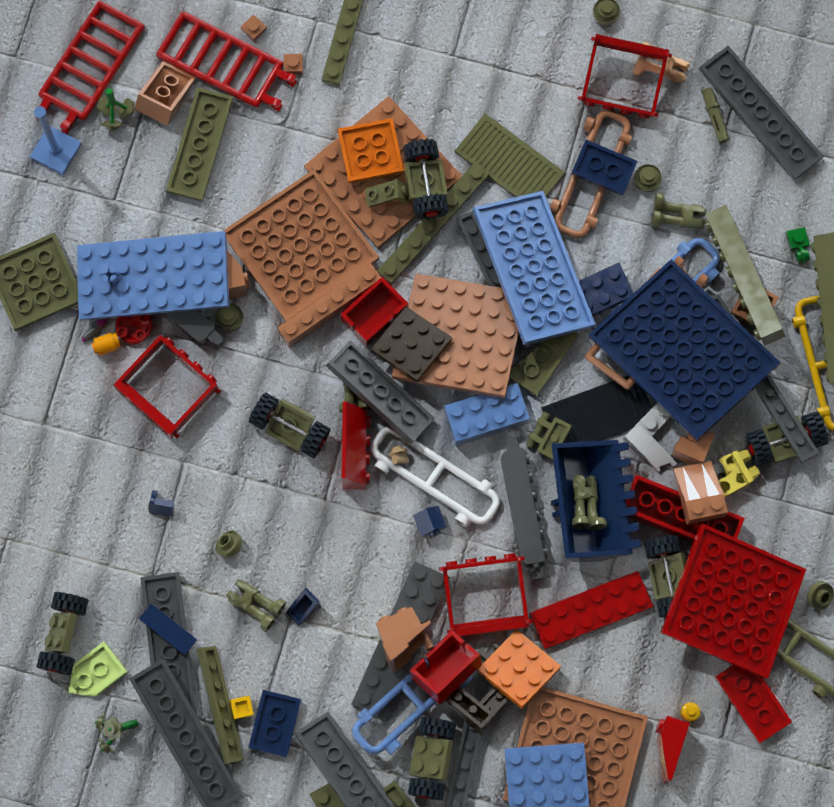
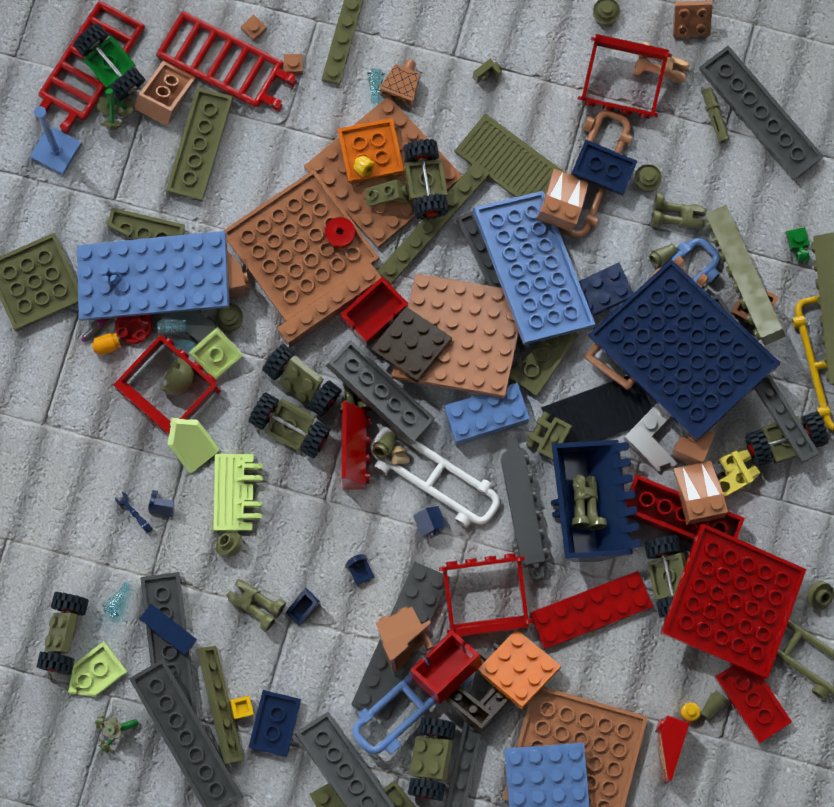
(109, 61): none -> plate
(114, 604): none -> clear light blue cone
(141, 226): none -> olive wing
(143, 523): none -> dark blue piece
(171, 326): none -> clear light blue cone
(179, 378): none -> olive cylinder
(190, 443): none -> yellowish green tile
(216, 353): none -> yellowish green tile
(232, 493): none -> yellowish green hinge
(301, 380): none -> plate
(336, 240): none -> red piece
(359, 568): none -> dark blue tile
(363, 166): none -> yellow piece
(375, 80): none -> clear light blue cone
(384, 445): none -> olive cone
(401, 83): none -> nougat torso
(485, 70): none -> olive bracket
(563, 200): none -> nougat slope
(661, 255): none -> olive cone
(692, 18): none -> nougat plate
(714, 704): none -> olive cone

